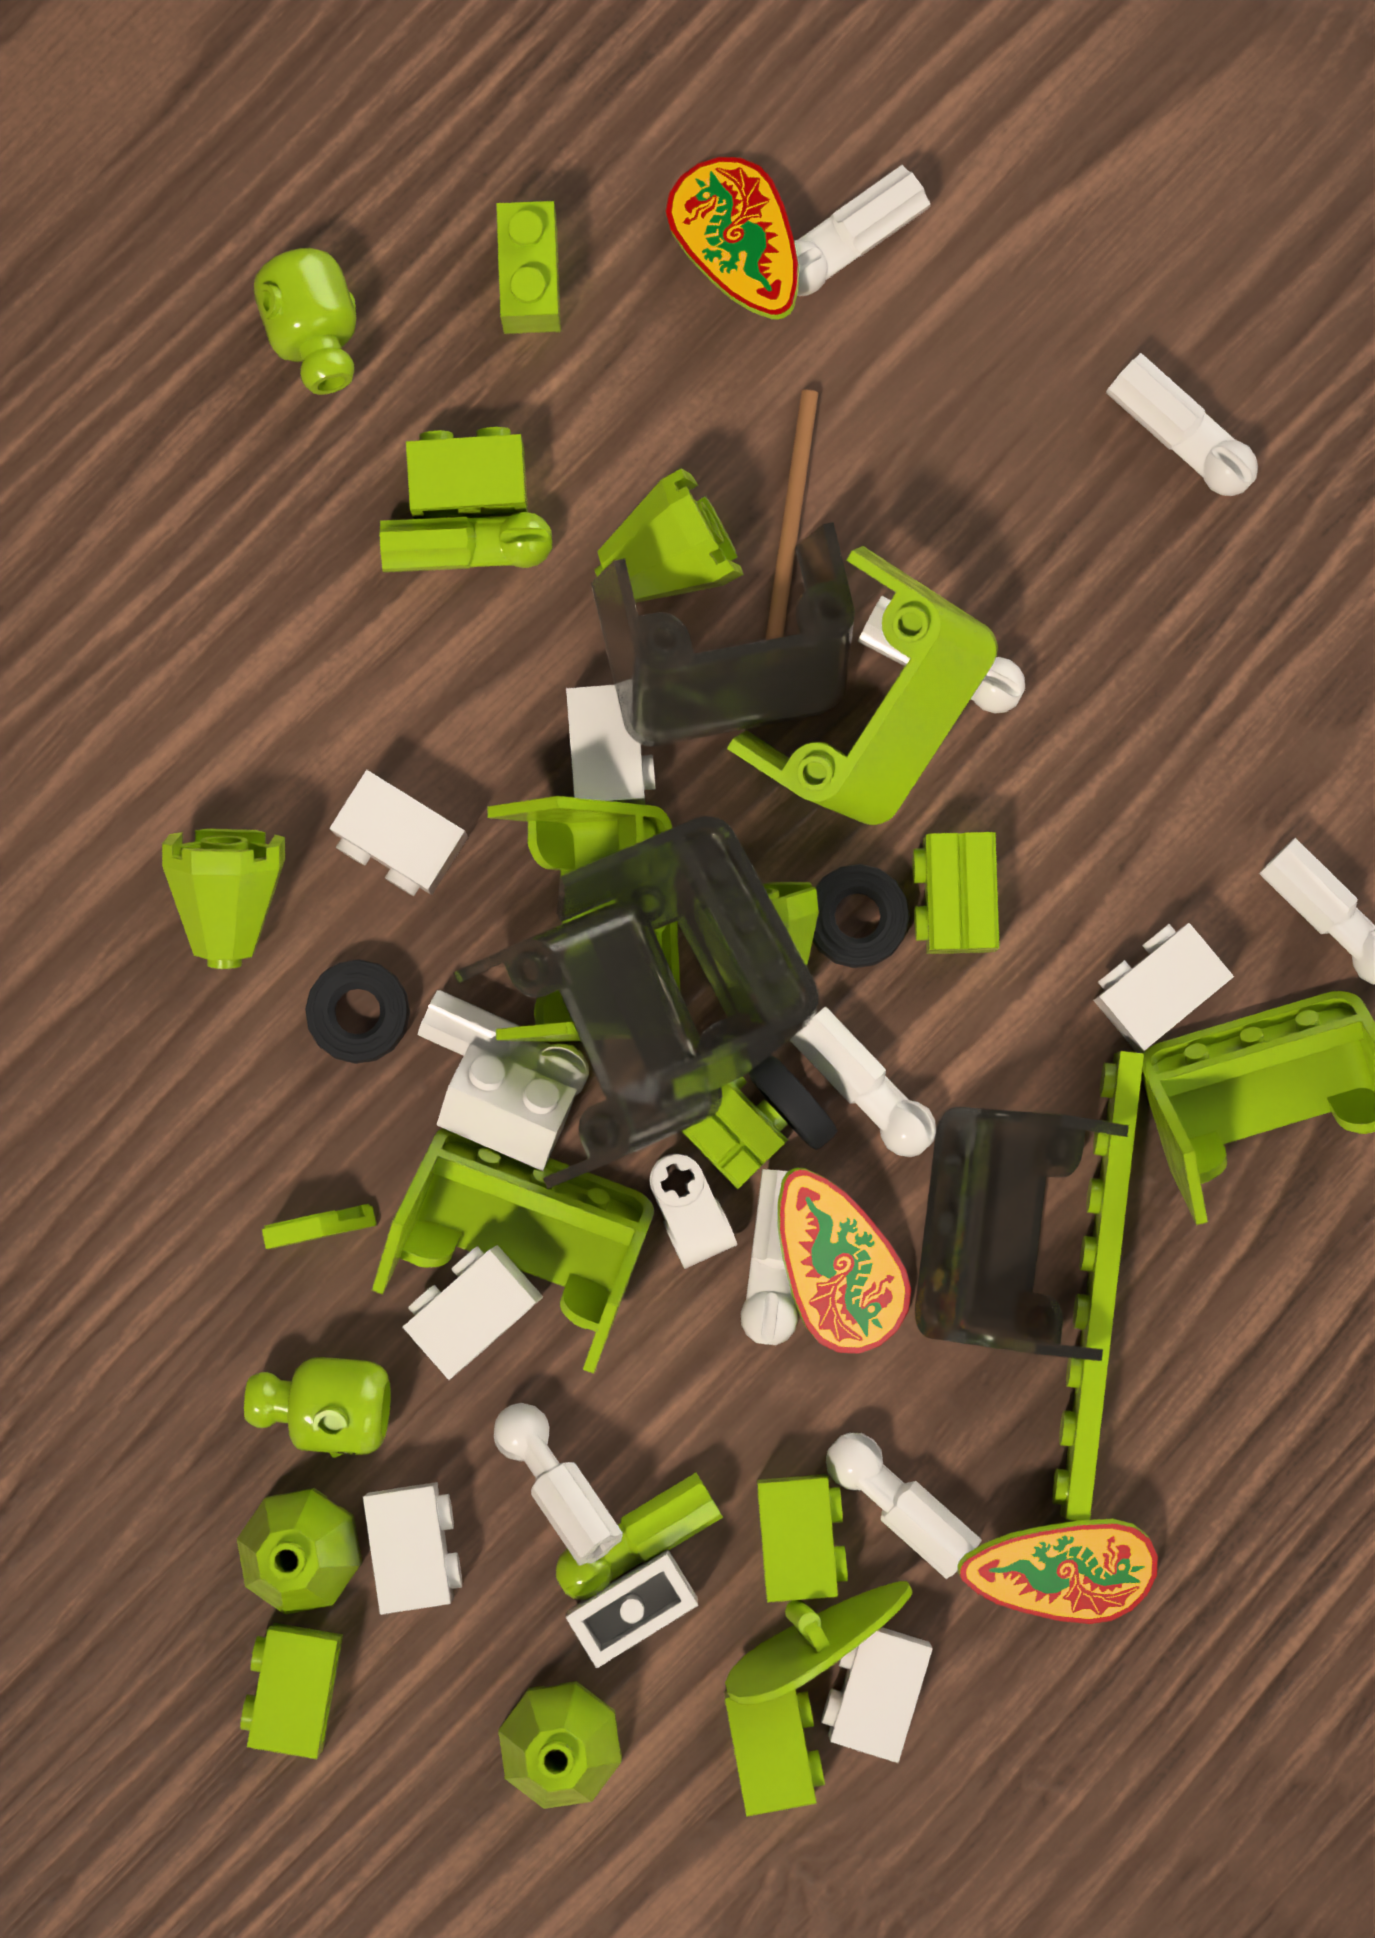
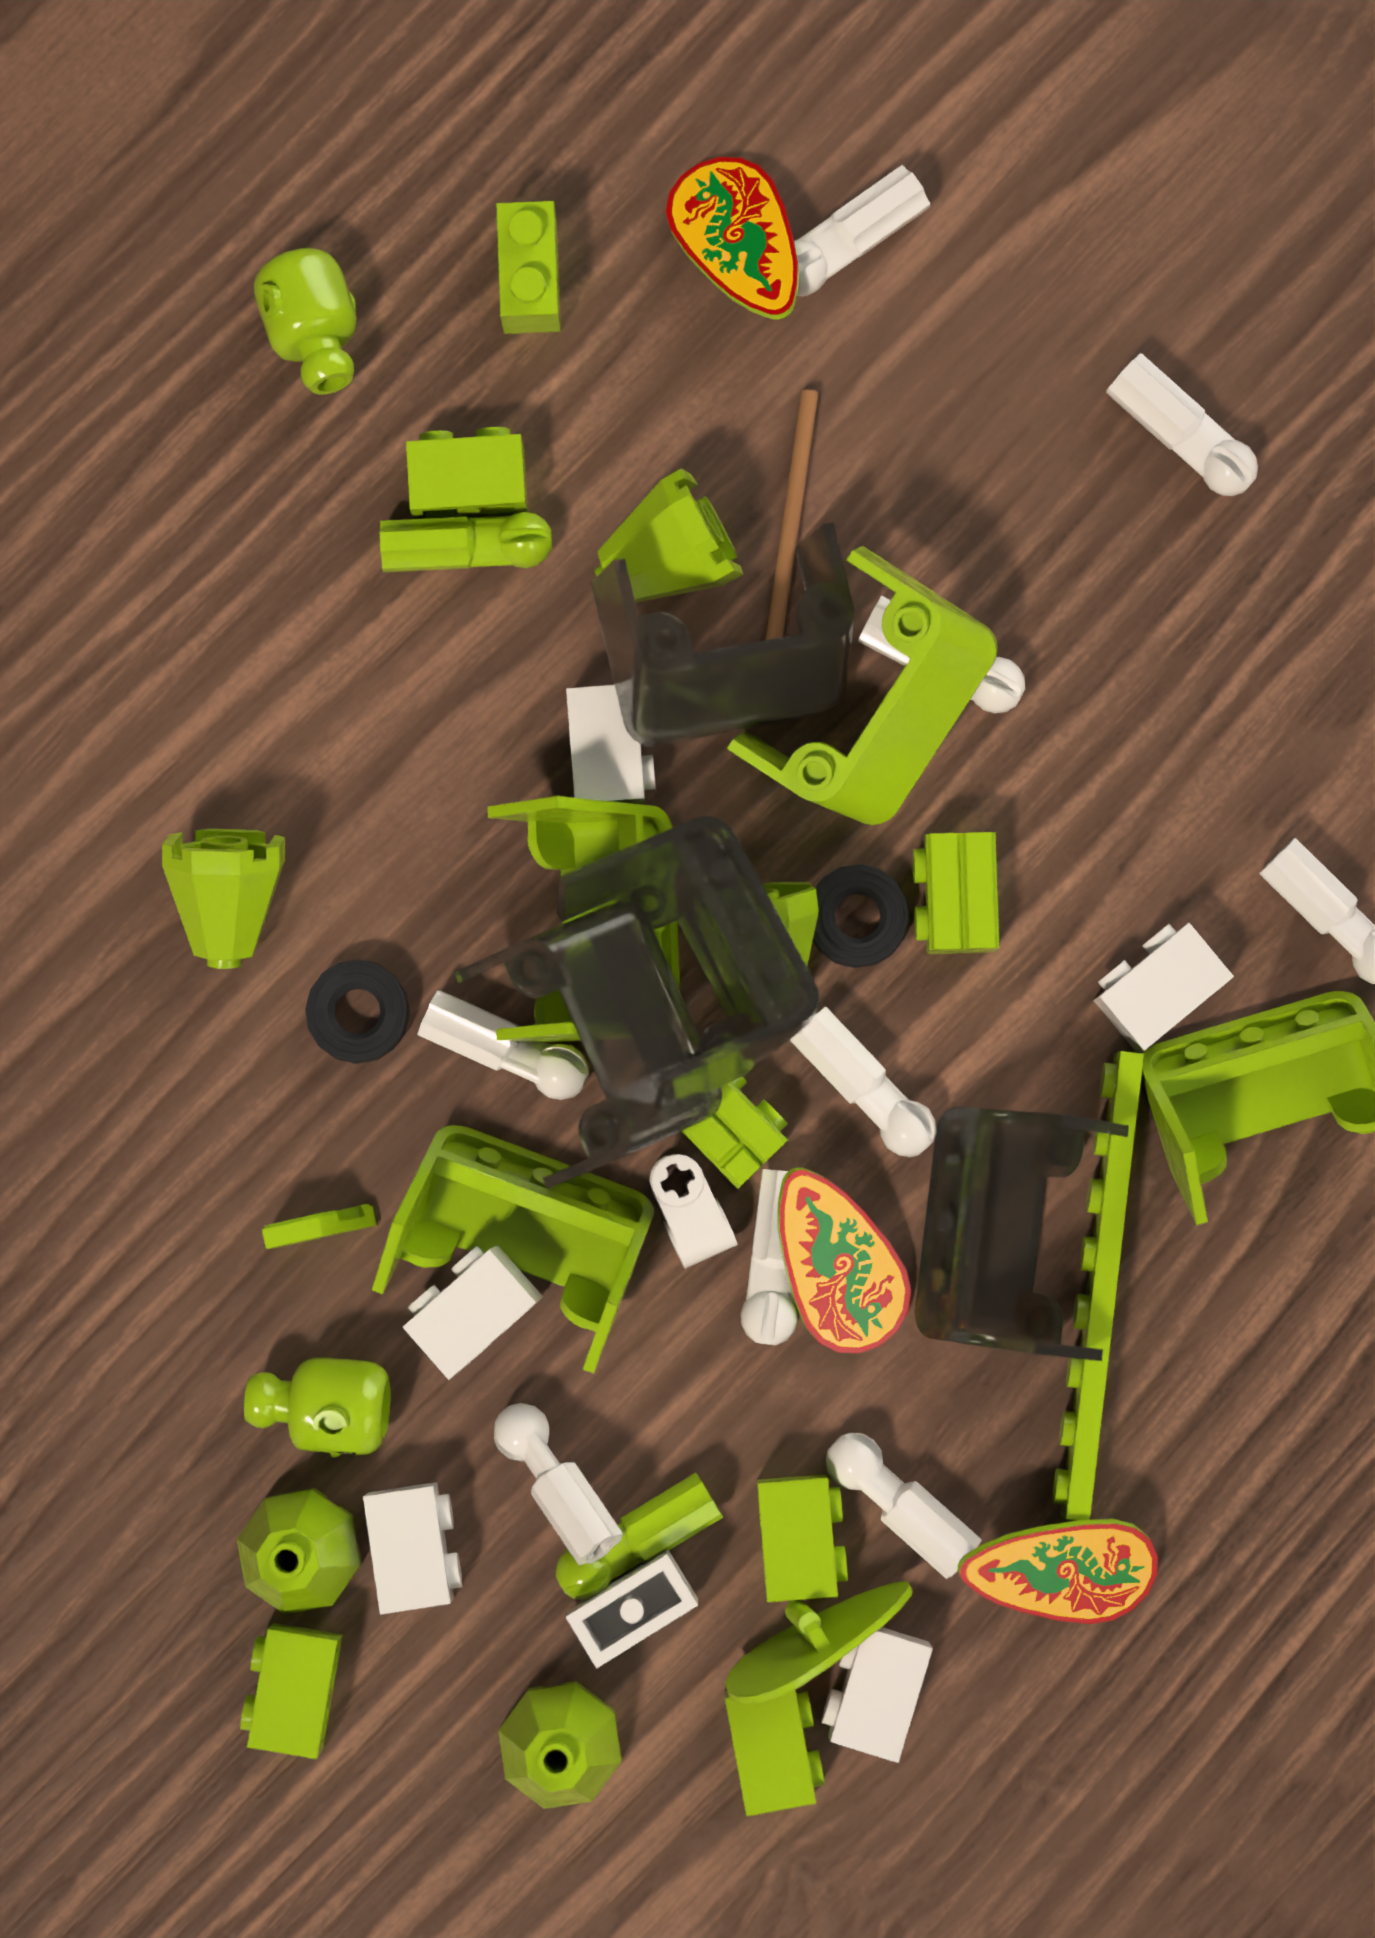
(397, 833): white brick -> none
(506, 1107): white brick -> none
(793, 1102): black tyre -> none

